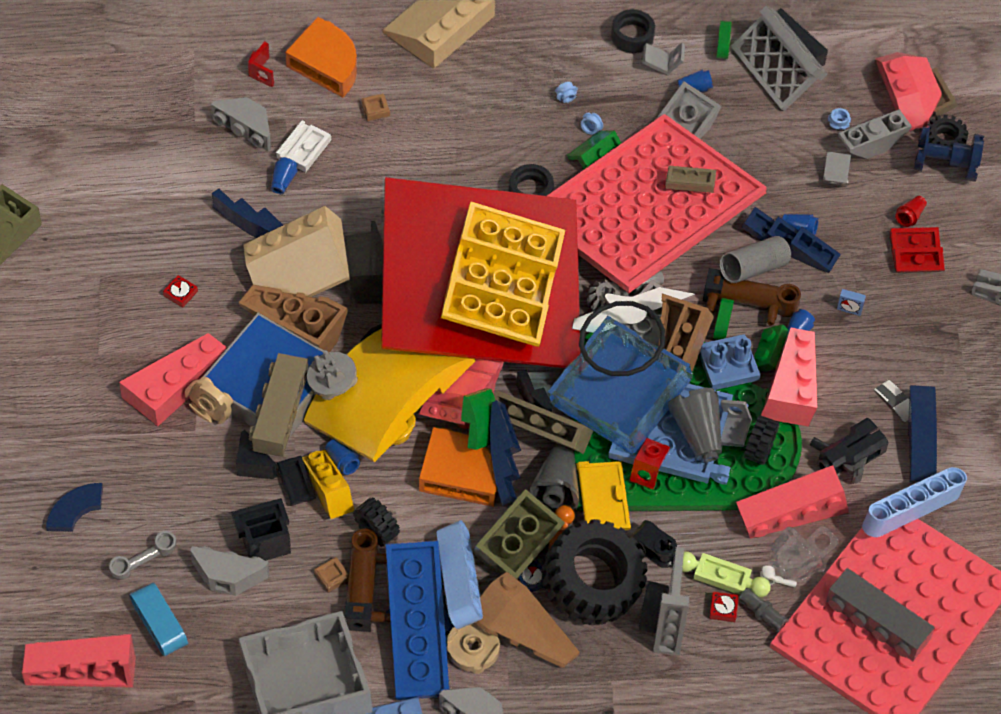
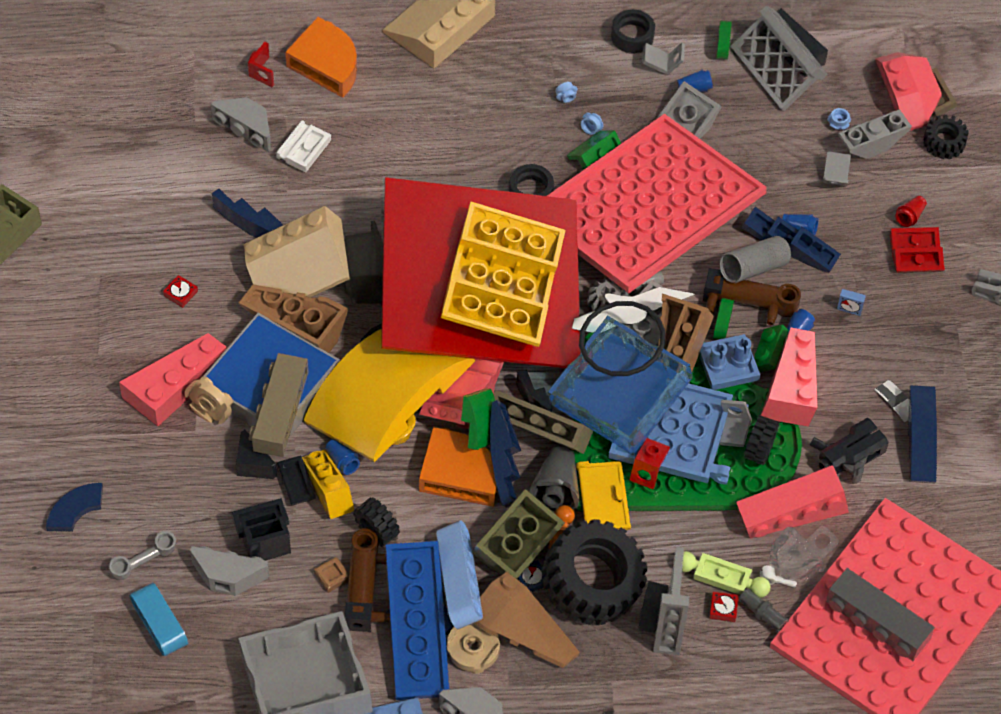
(81, 662): coral wedge -> none
(283, 174): blue cone -> none
(331, 374): light grey plate -> none
(375, 107): medium nougat tile -> none
(655, 544): black piece -> none
(691, 179): dark tan plate -> none
(699, 422): dark grey cone -> none
(914, 502): light blue beam -> none
(958, 155): dark blue piece -> none

